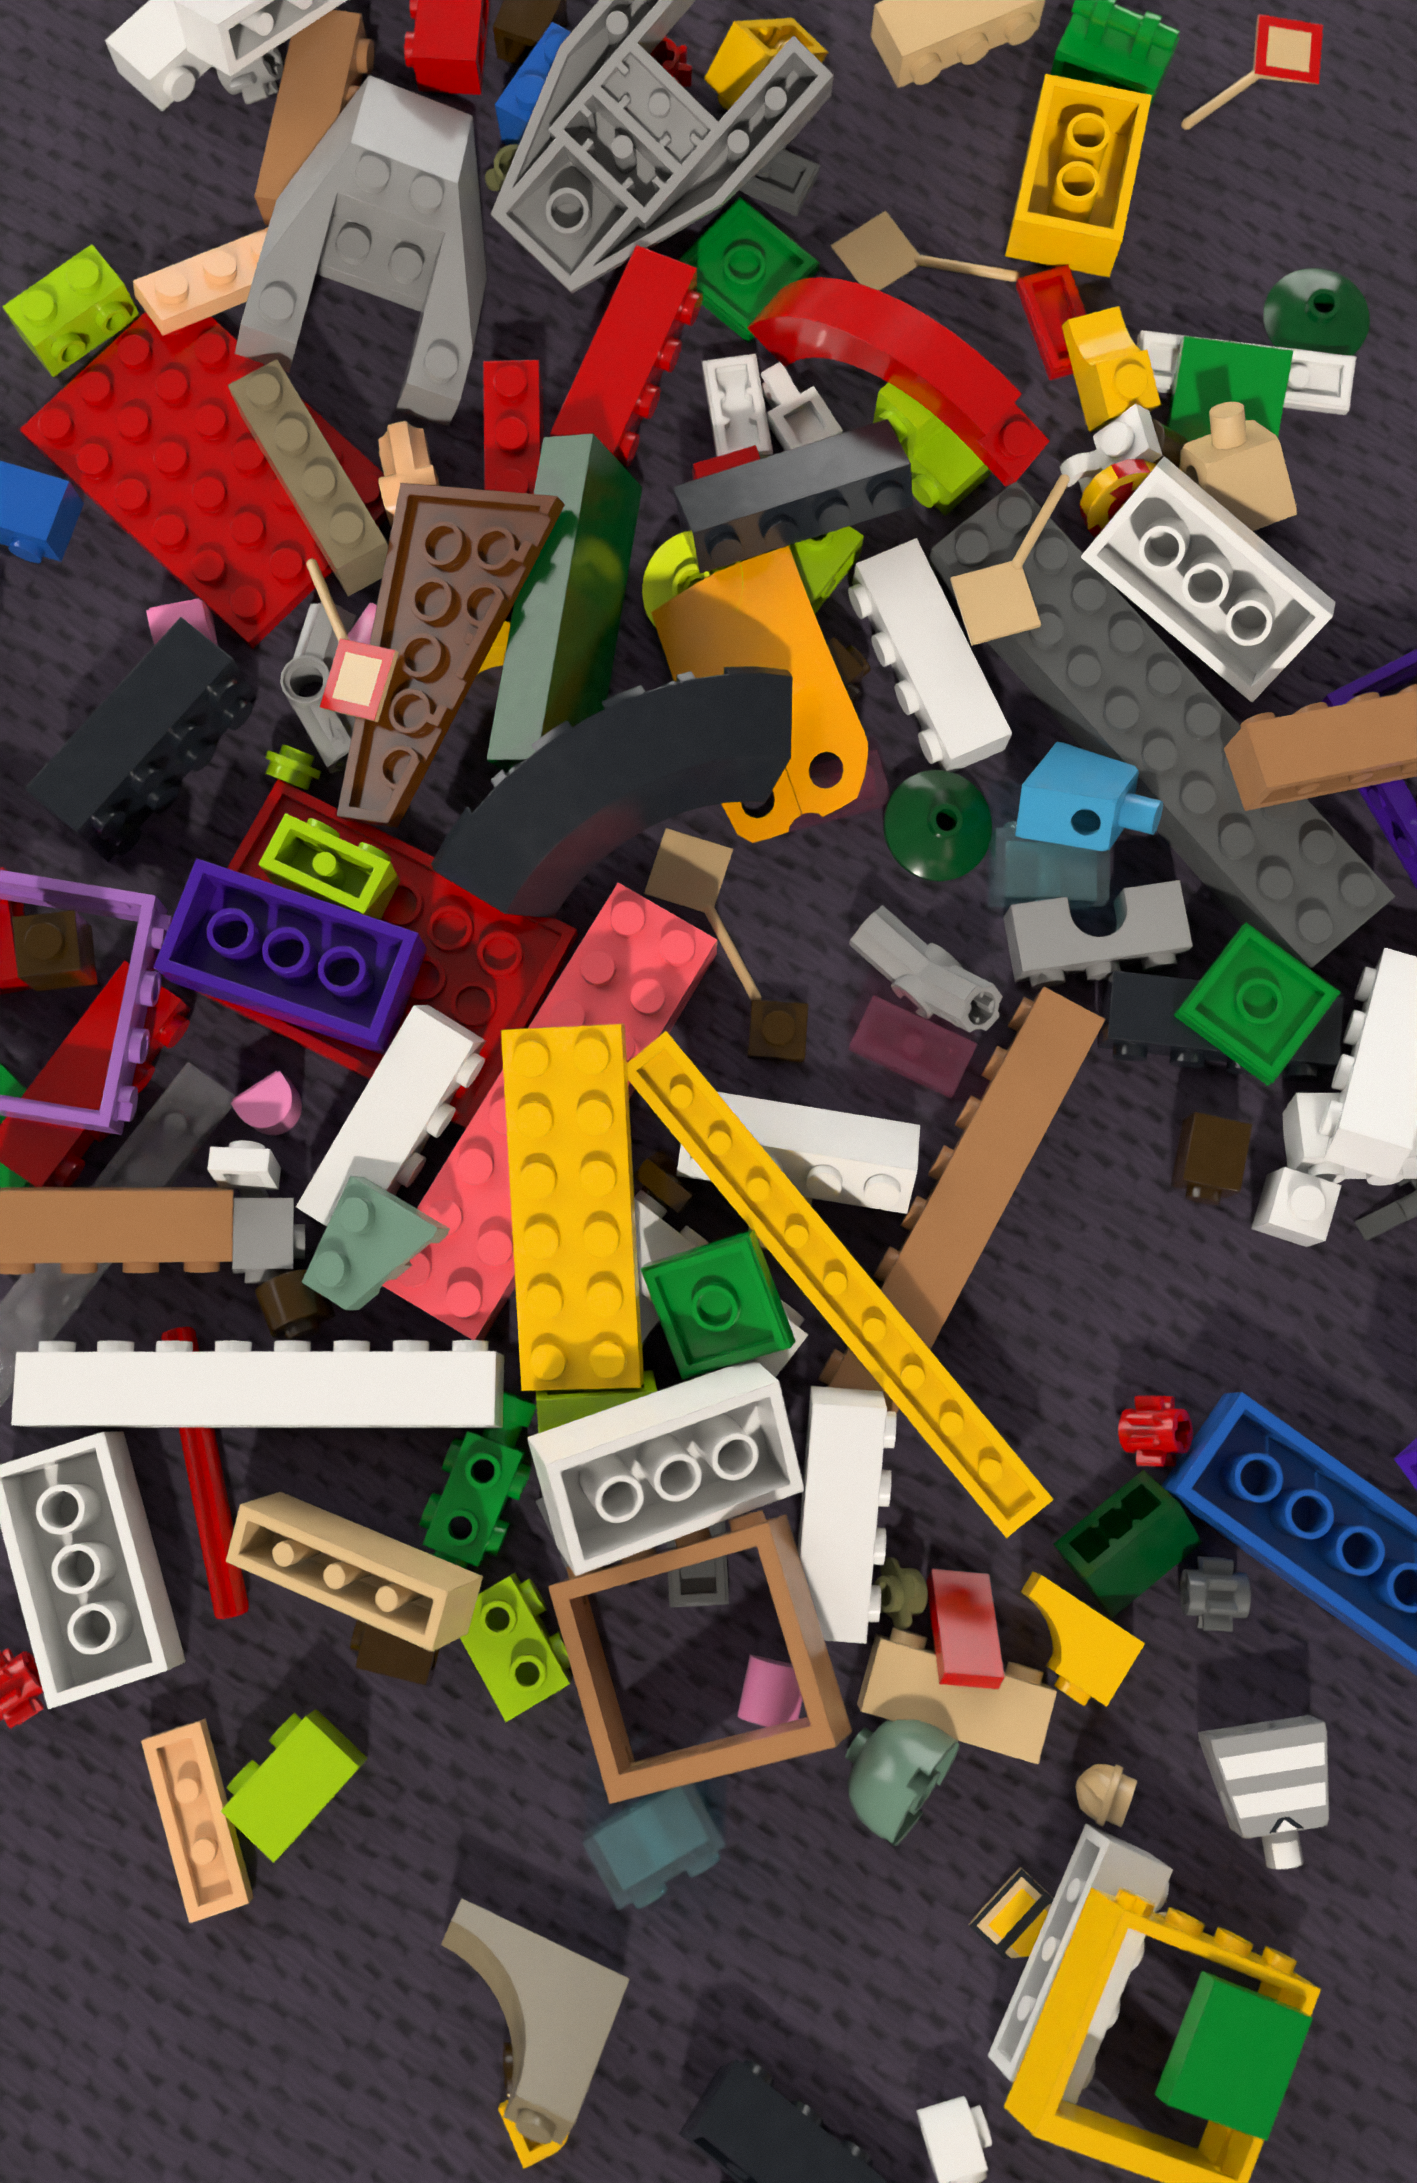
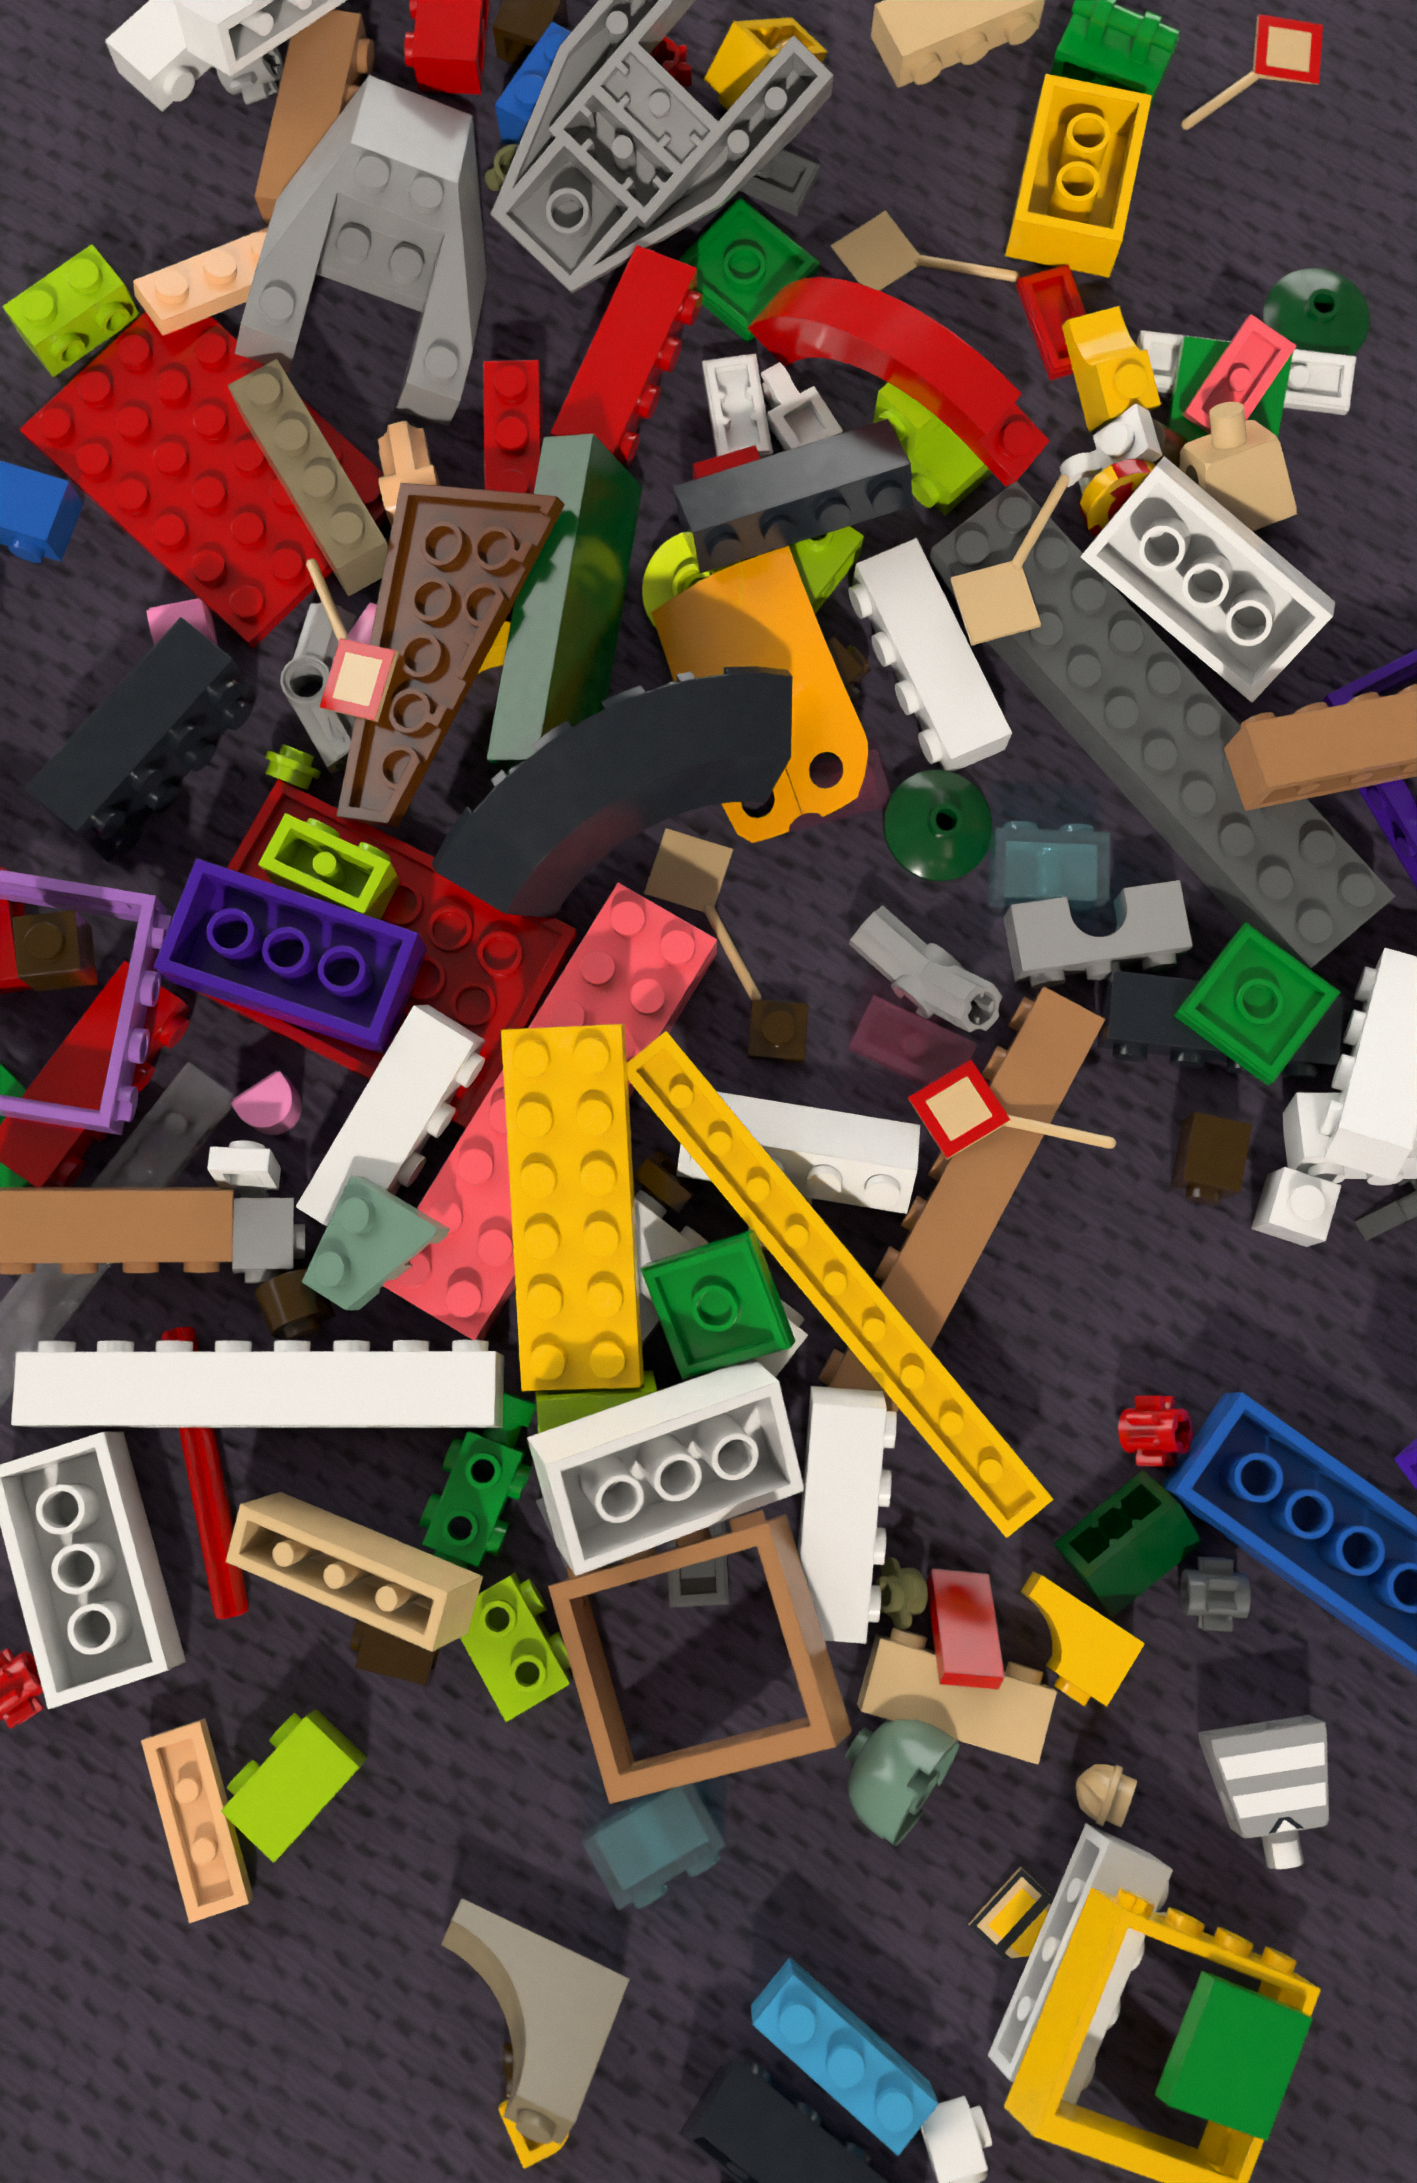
(769, 1693): bright pink brick -> none
(844, 2056): none -> dark azure brick
(964, 1110): none -> piece
(1083, 800): dark azure torso -> none
(1241, 372): none -> coral plate

